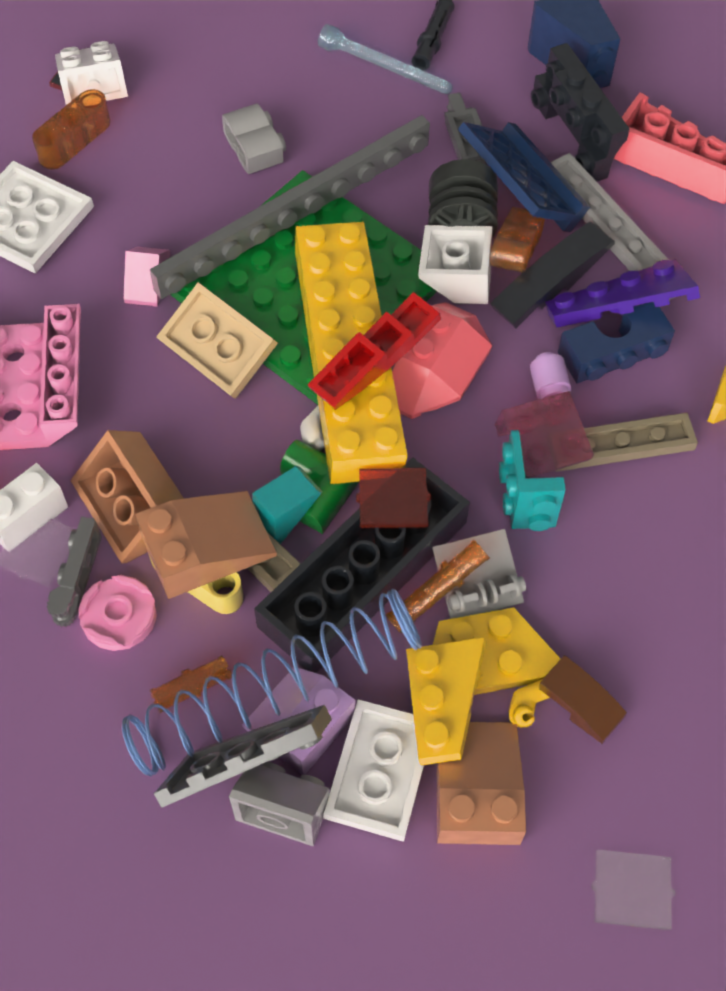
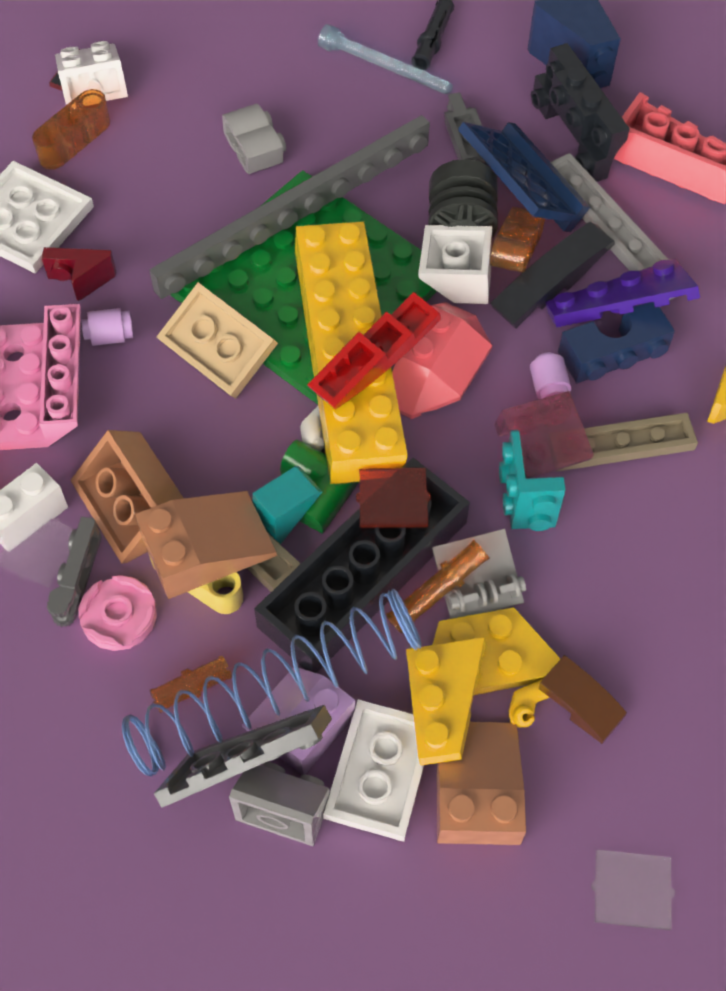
(85, 267): none -> dark red slope
(107, 326): none -> lavender brick
(137, 279): bright pink slope -> none

